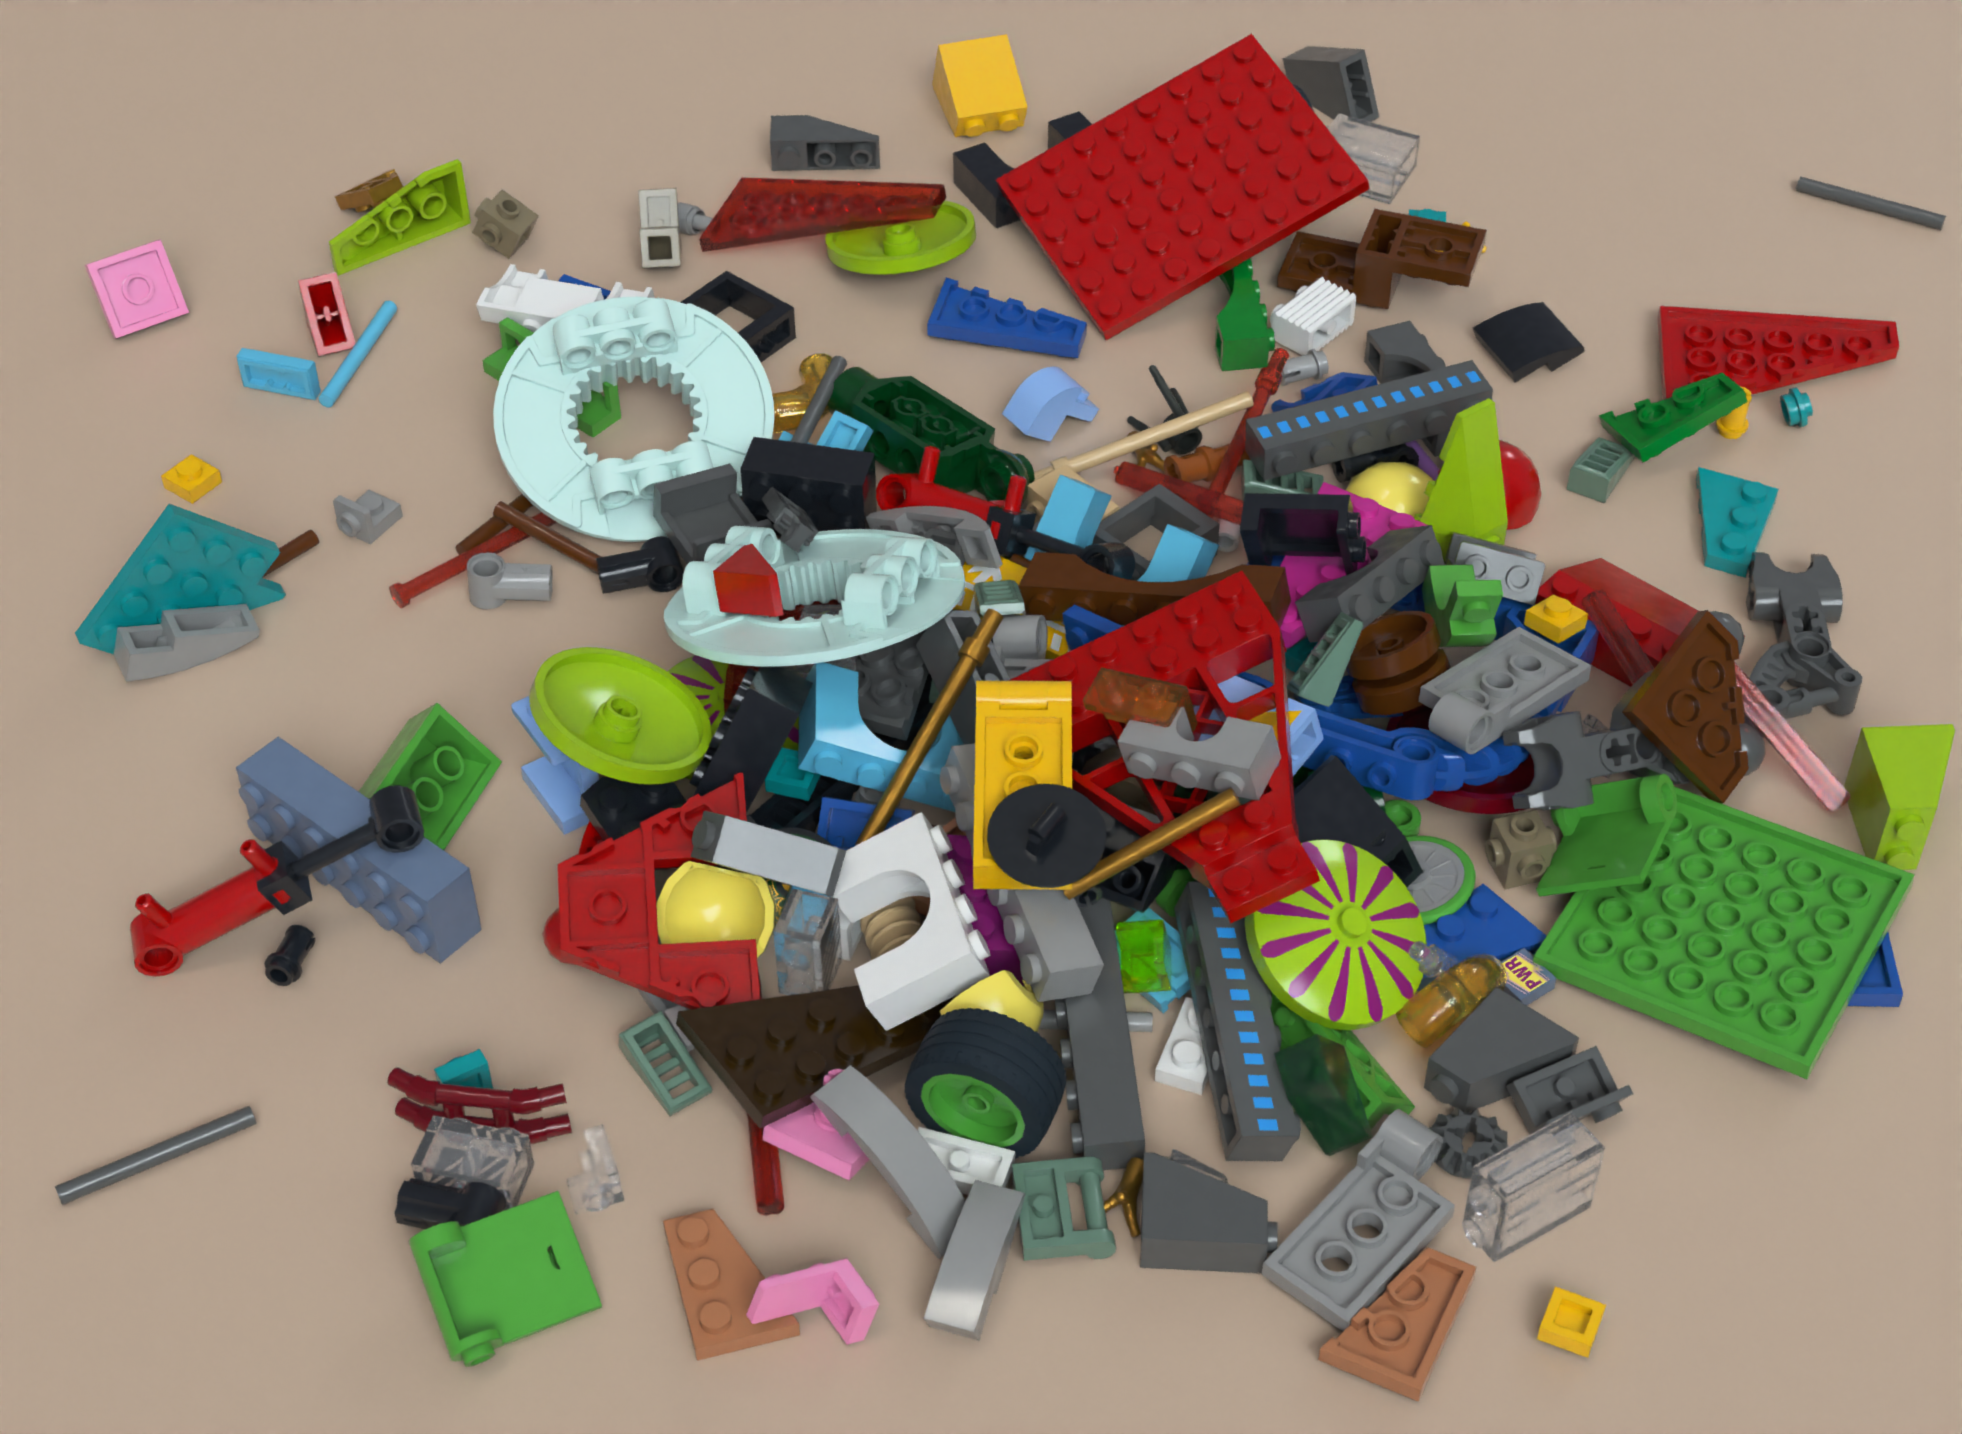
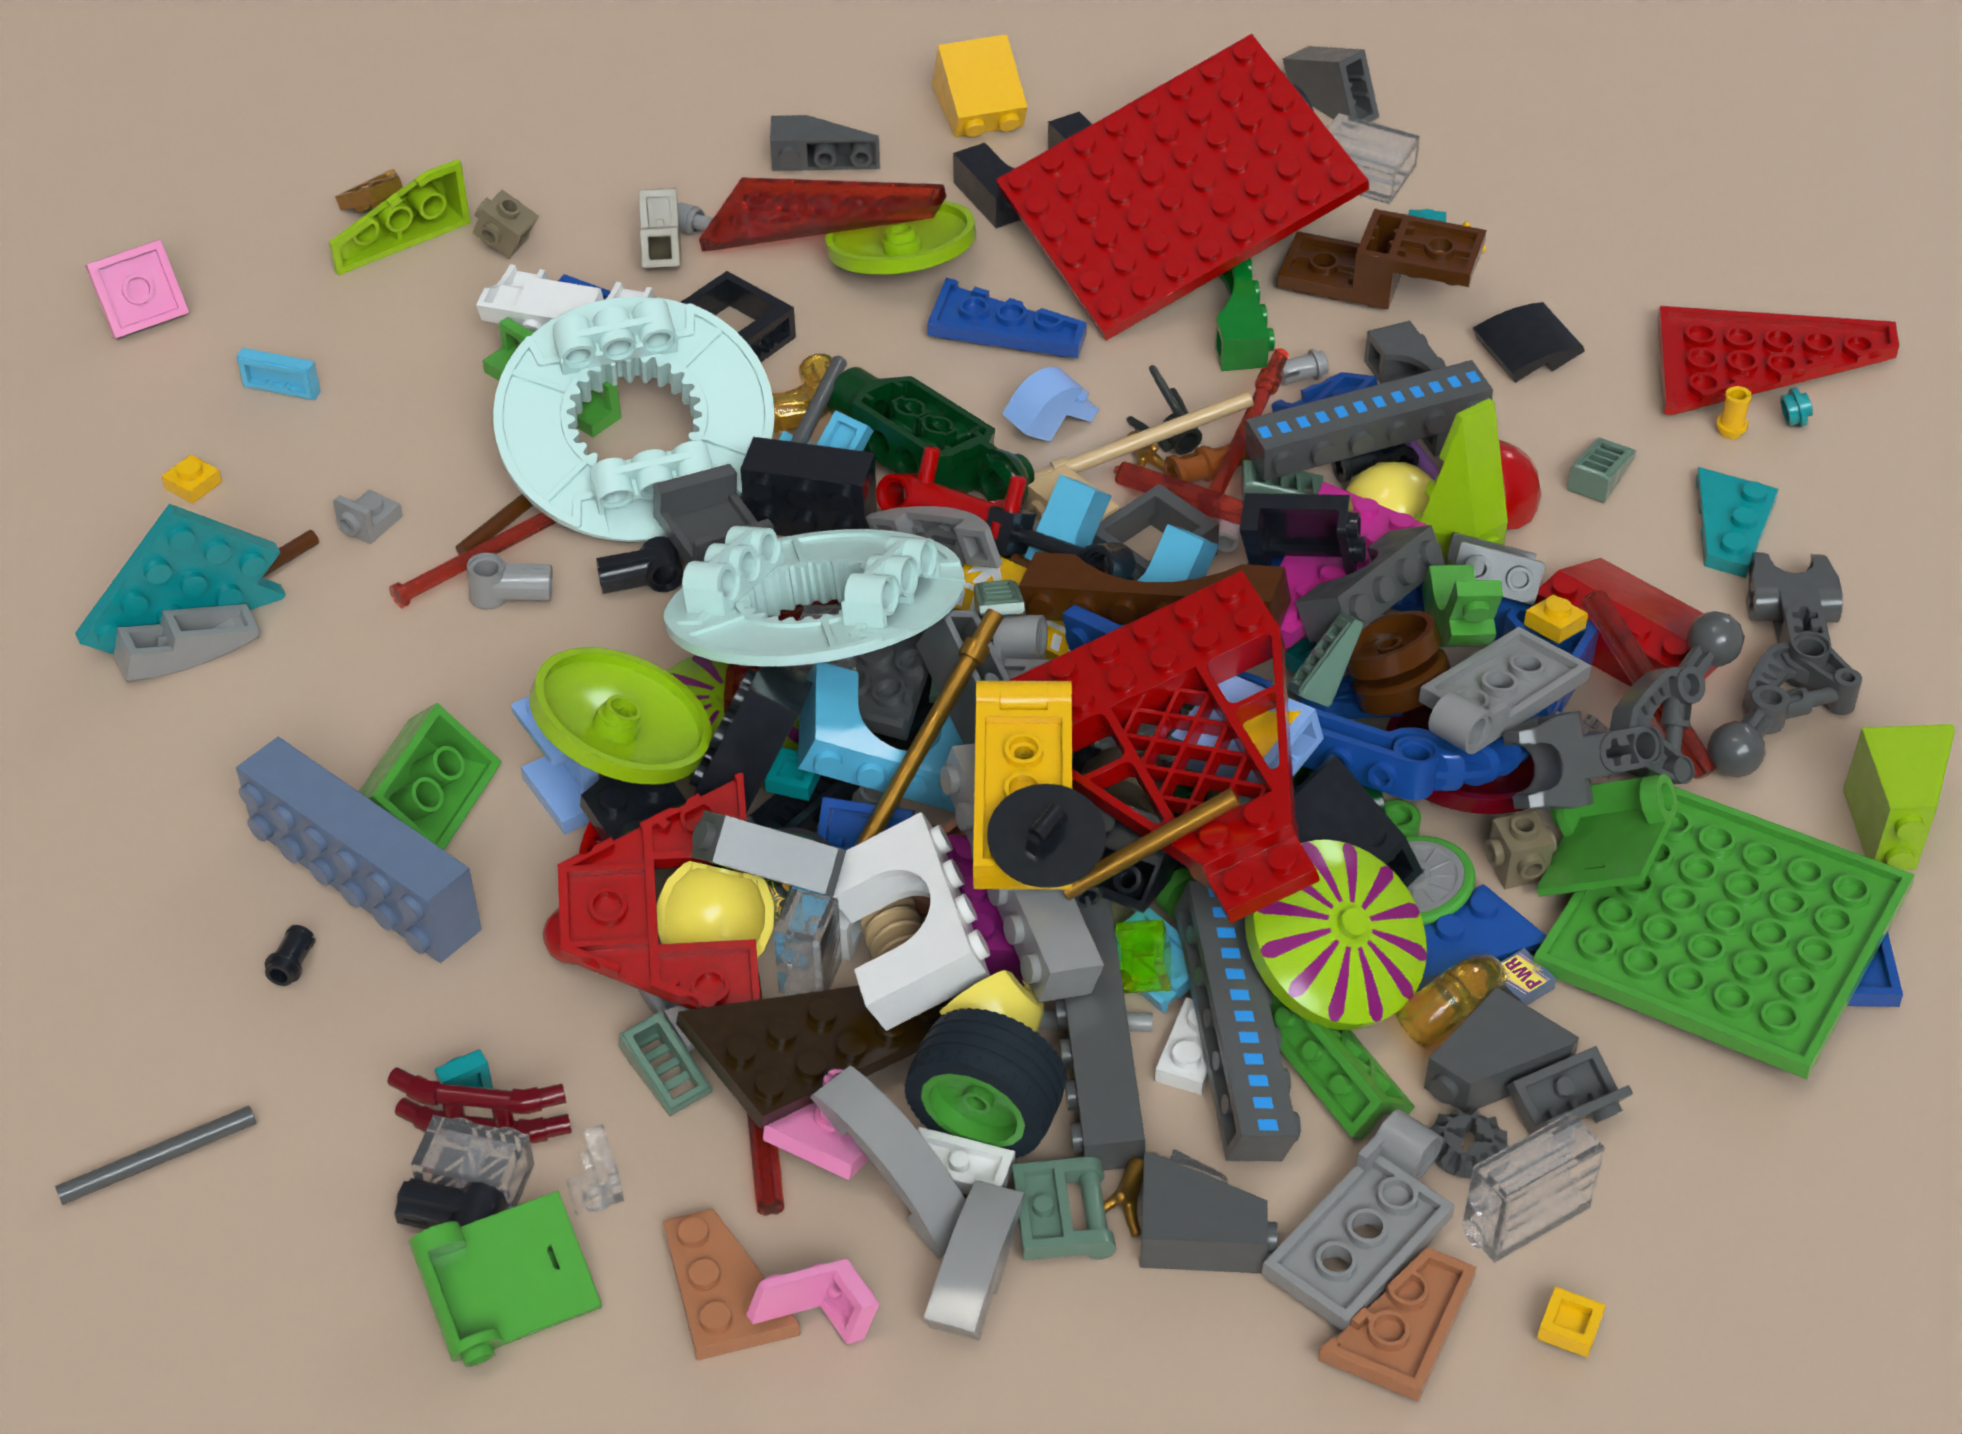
(274, 881): piece -> none
(326, 314): slope -> none
(357, 354): medium azure bar -> none
(546, 535): reddish brown bar -> none
(748, 584): red slope -> none
(789, 520): dark grey hinge -> none
(1138, 698): clear orange bracket -> none
(1235, 758): light grey arch -> none
(1313, 316): white brick -> none
(1324, 1092): clear green slope -> none
(1431, 958): clear bar -> none
(1664, 423): green wing -> none
(1695, 709): reddish brown plate -> none
(1790, 745): clear red axle -> none
(1871, 203): dark grey bar -> none

